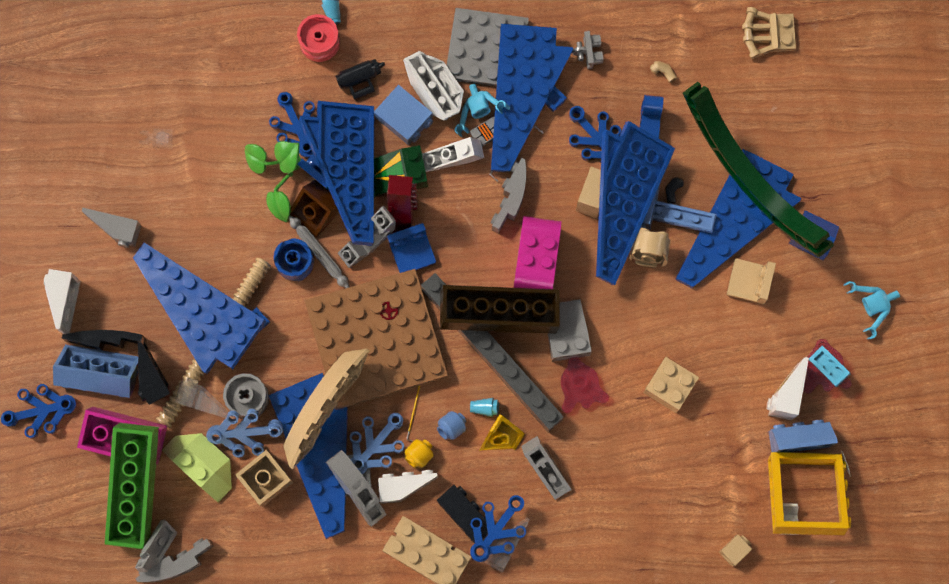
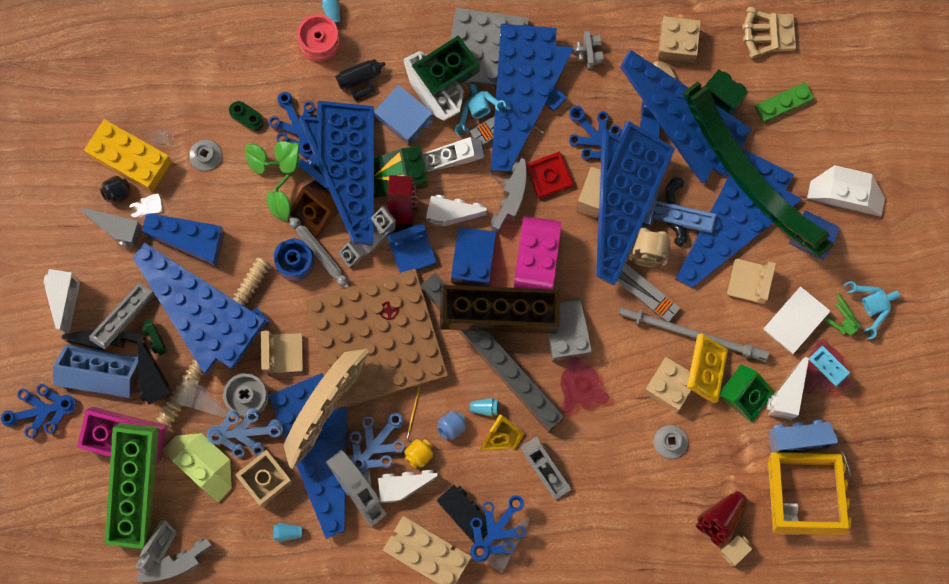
(115, 189): none -> black head
(121, 316): none -> light grey tile
(127, 156): none -> yellow brick
(151, 204): none -> clear plate
(157, 344): none -> dark green plate
(187, 236): none -> blue wedge
(209, 162): none -> light grey piece
(245, 115): none -> dark green plate
(281, 352): none -> tan bracket
(286, 532): none -> medium azure cone
(447, 66): none -> dark green slope
(448, 212): none -> white slope
(473, 257): none -> blue slope
(549, 175): none -> red tile
(647, 293): none -> light grey tile
(667, 103): none -> blue wing
(671, 451): none -> light grey piece
(679, 39): none -> tan brick
(681, 234): none -> black arm
(707, 368): none -> yellow tile
(722, 518): none -> dark red cone
(726, 92): none -> dark green piece
(746, 350): none -> light grey bar
(746, 392): none -> green slope
(784, 102): none -> bright green plate
(796, 320): none -> white tile
(847, 190): none -> white wedge
(850, 323): none -> bright green plant

